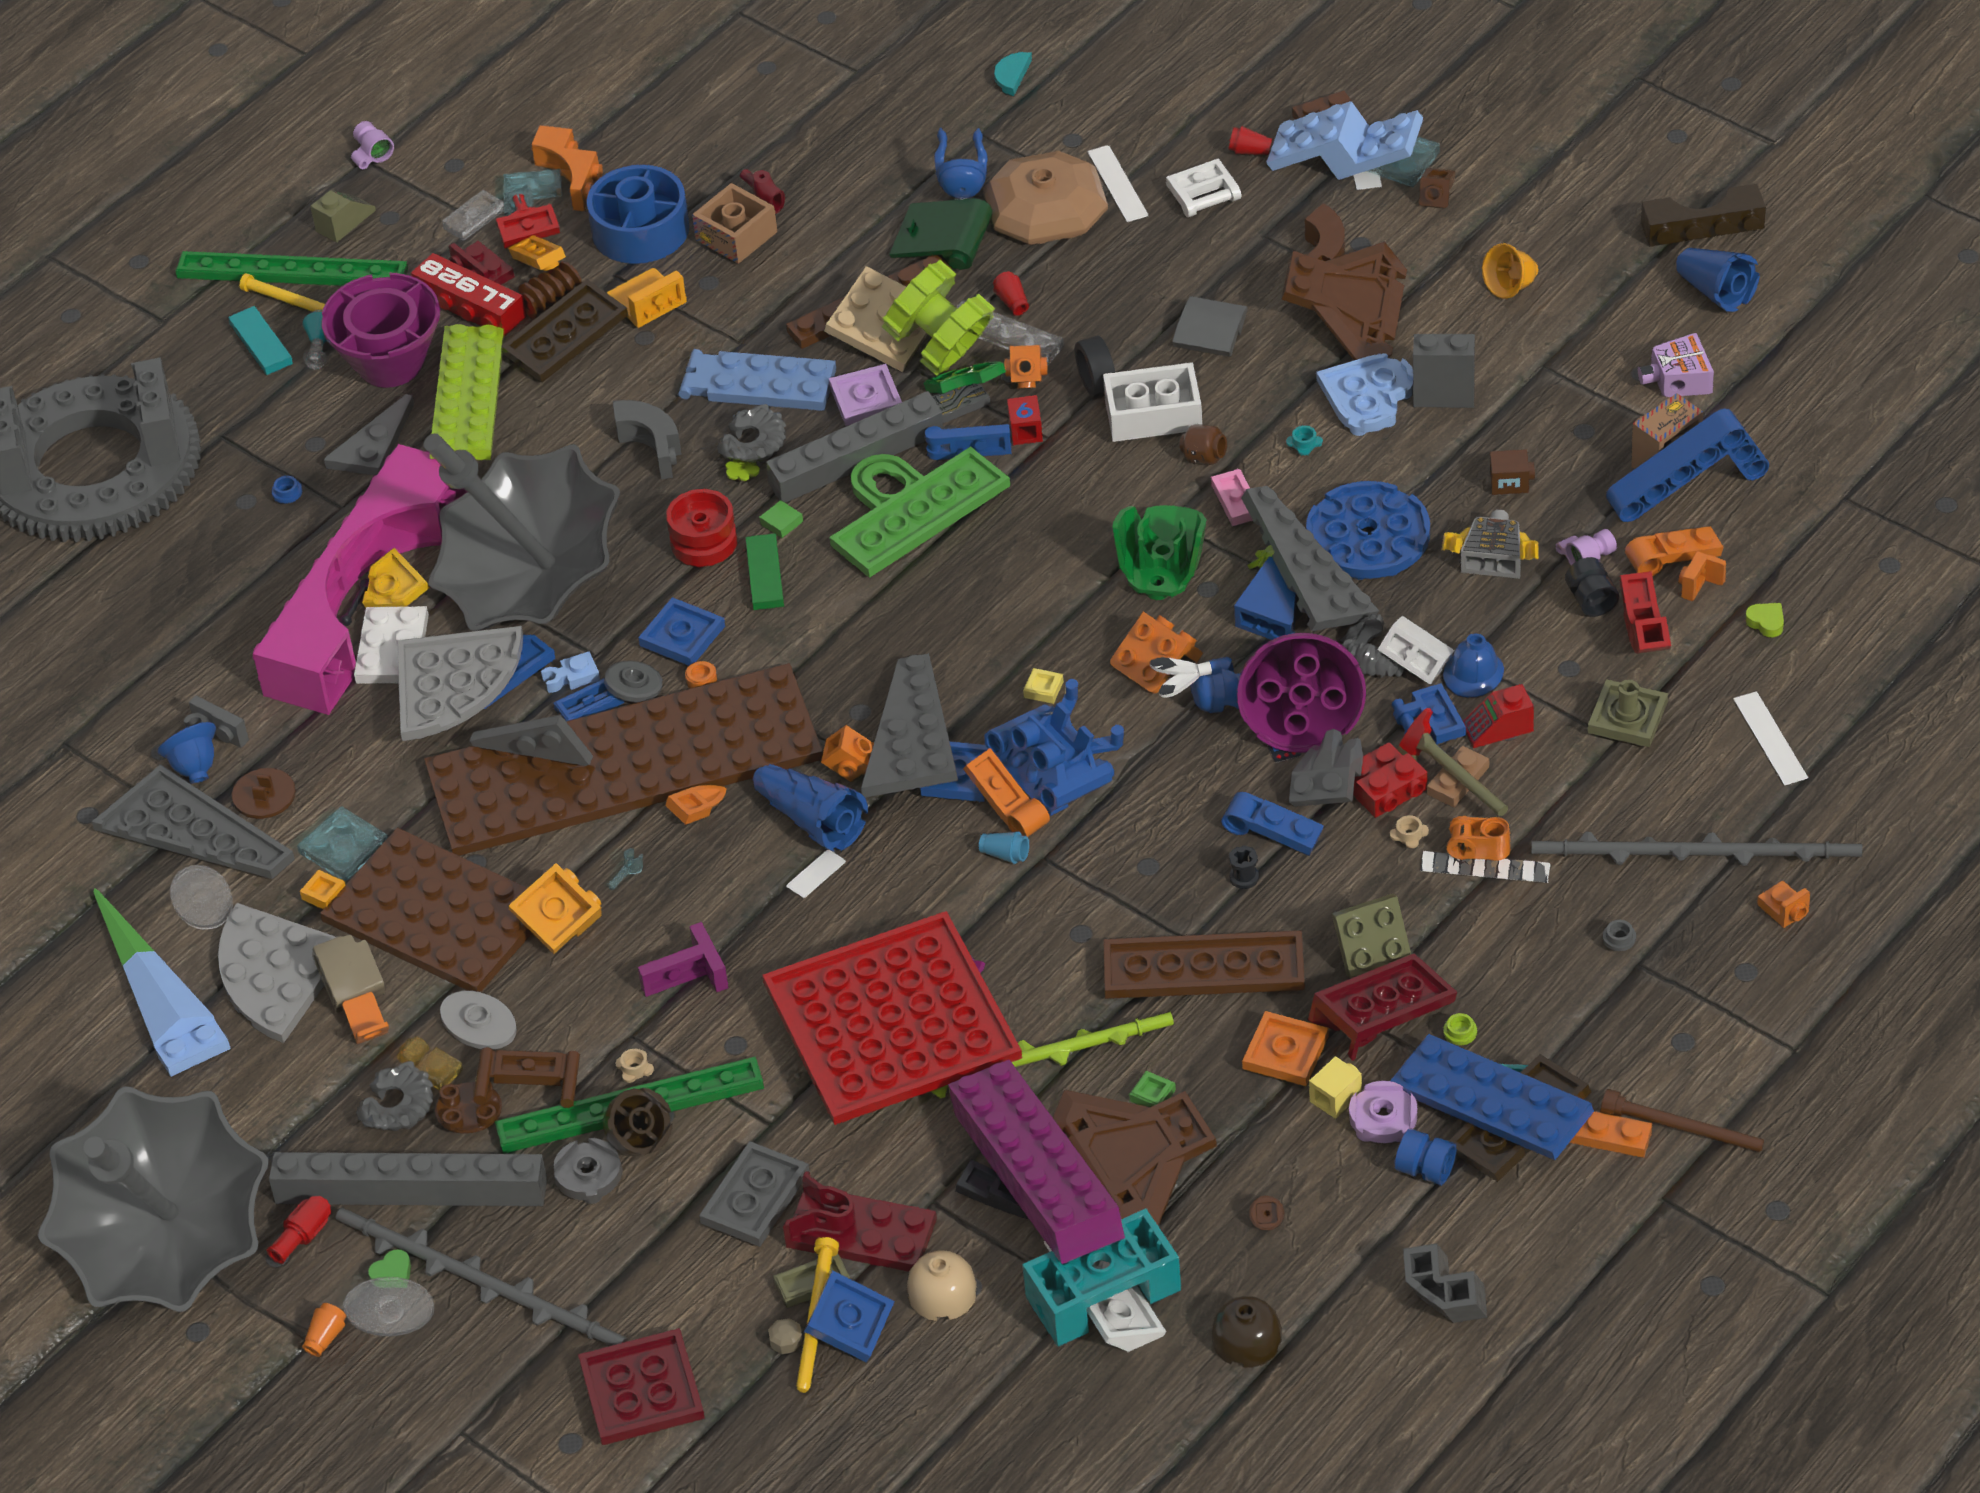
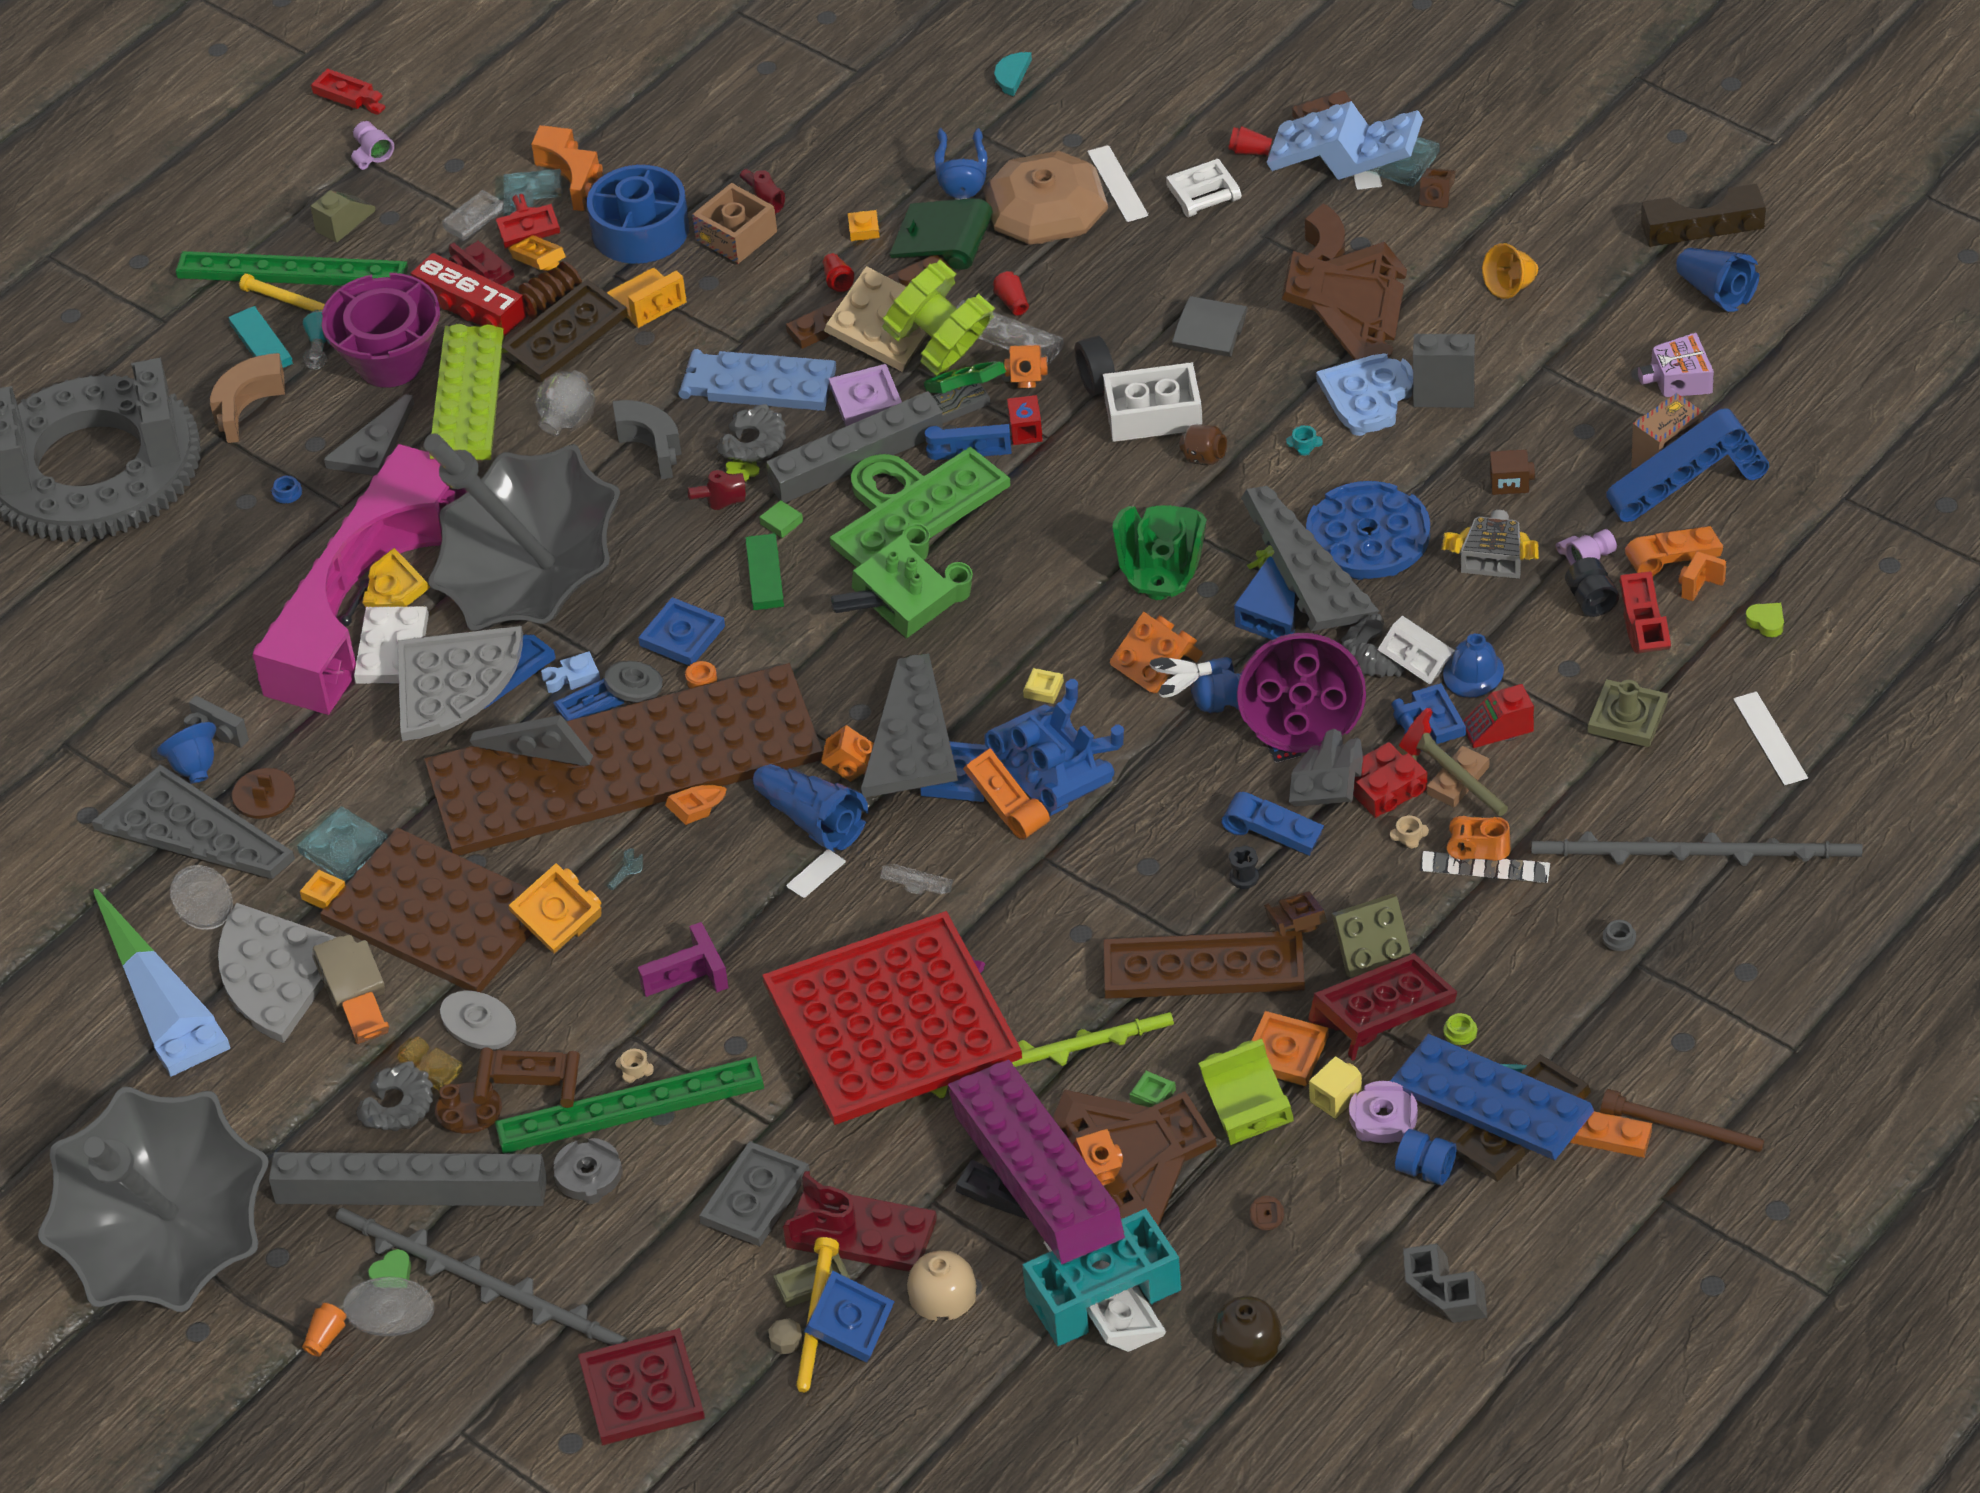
(241, 385): none -> medium nougat arch
(300, 1227): red arm -> none
(347, 91): none -> red plate
(564, 402): none -> clear brick
(637, 1122): dark brown cylinder -> none
(701, 527): red wheel -> none
(721, 490): none -> dark red piece
(838, 273): none -> red cone
(863, 225): none -> light orange plate
(904, 585): none -> bright green piece
(915, 880): none -> clear plate
(1005, 846): dark azure cone -> none
(1100, 1155): none -> orange brick
(1229, 490): bright pink plate -> none
(1245, 1091): none -> lime panel
(1296, 912): none -> reddish brown plate
(1785, 903): orange bracket -> none

